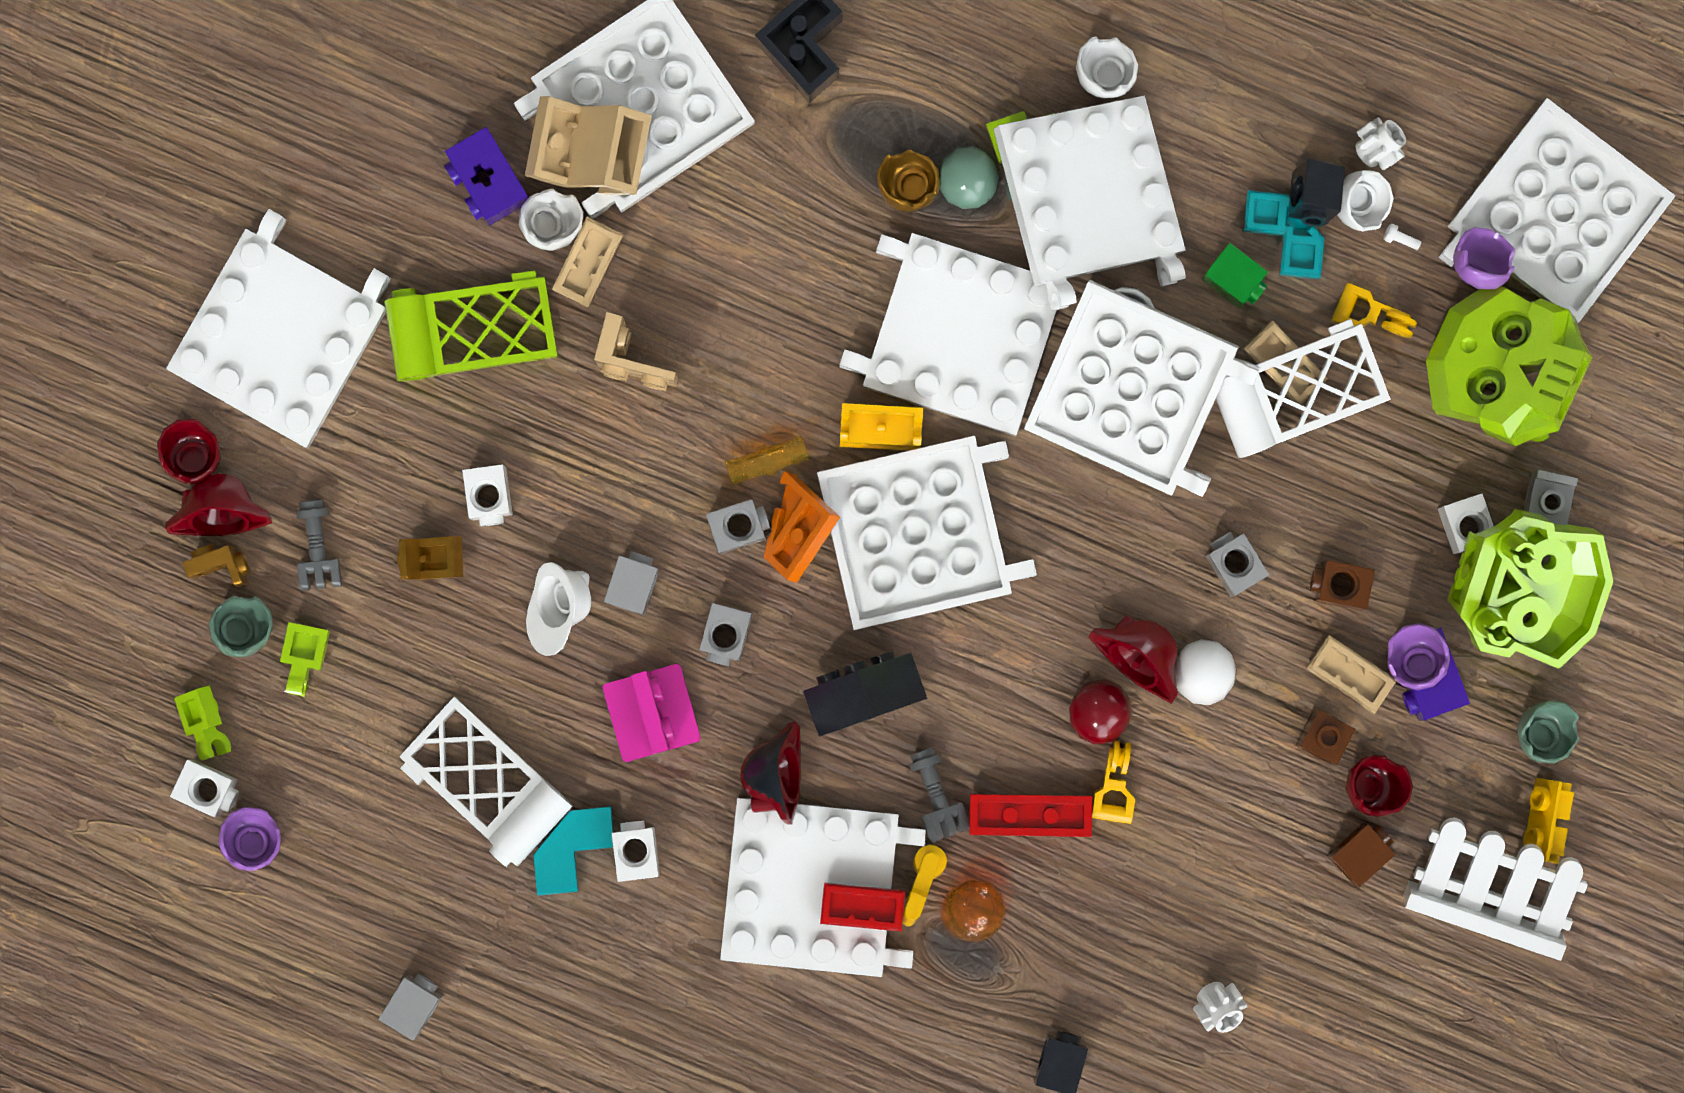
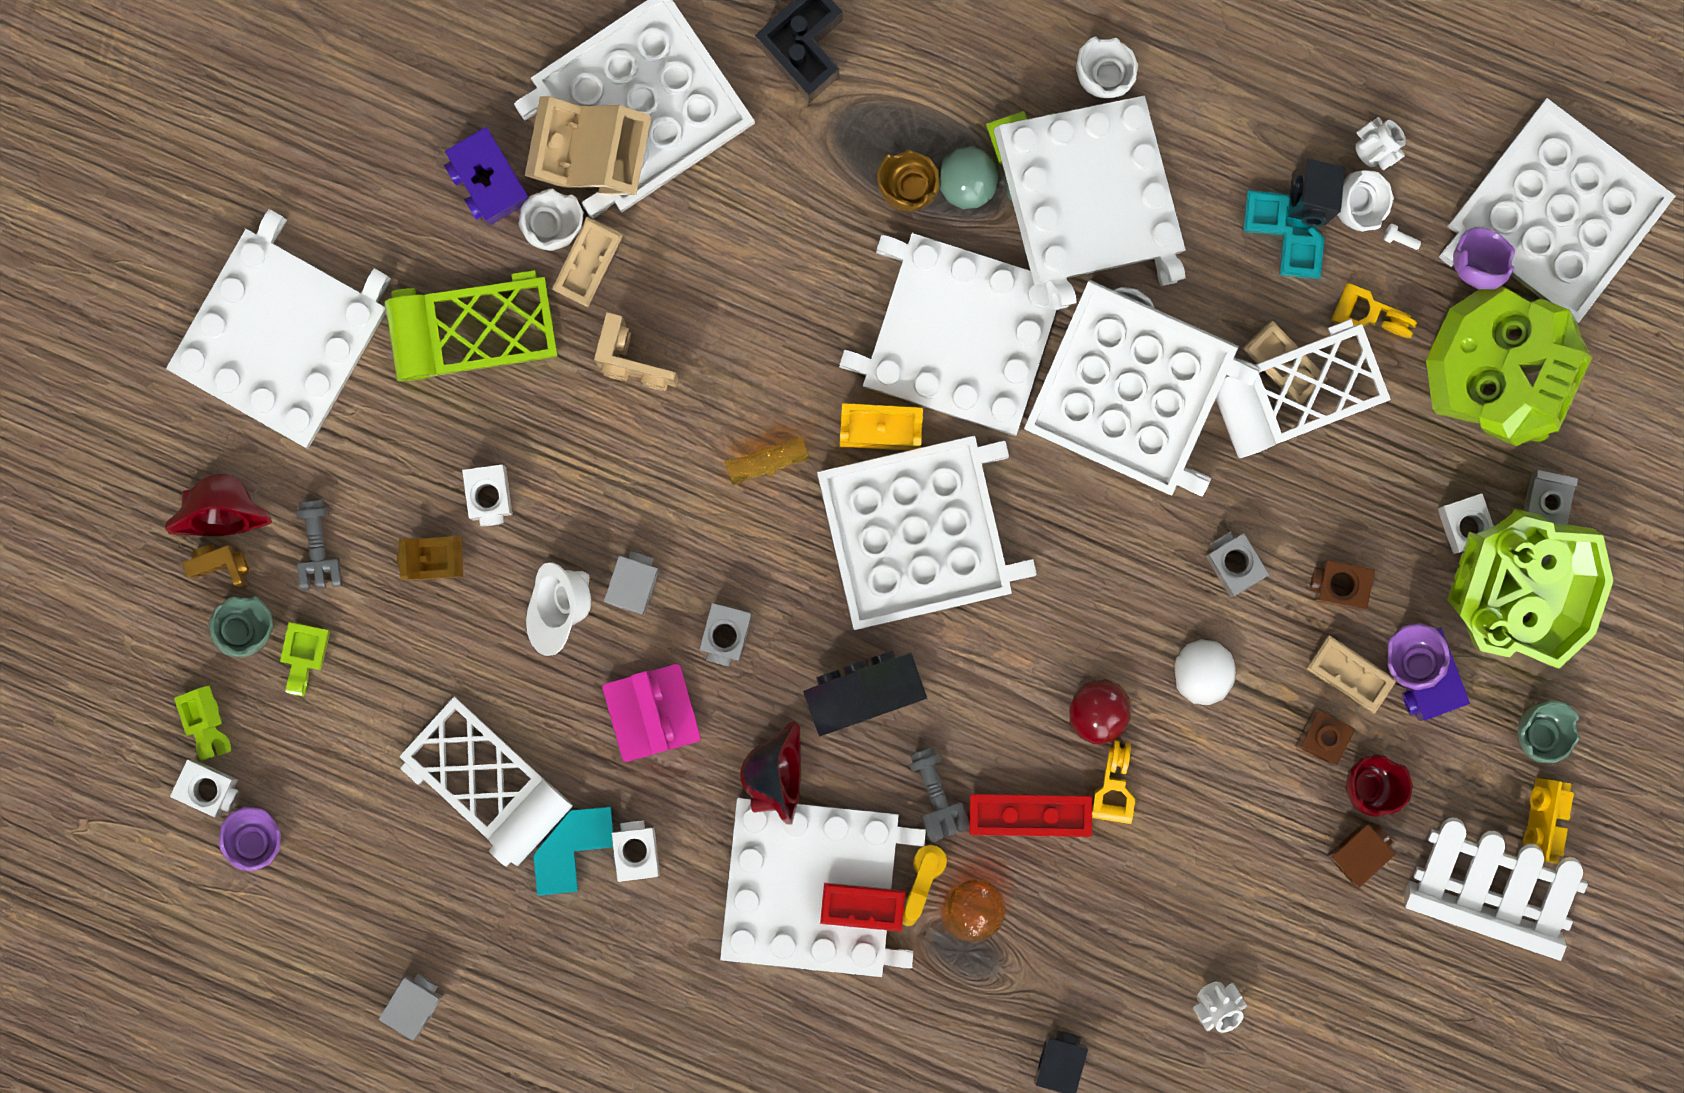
(188, 451): dark red hair -> none
(719, 523): light grey brick -> none
(798, 528): orange wing -> none
(1141, 653): dark red hat -> none
(1236, 277): green brick -> none

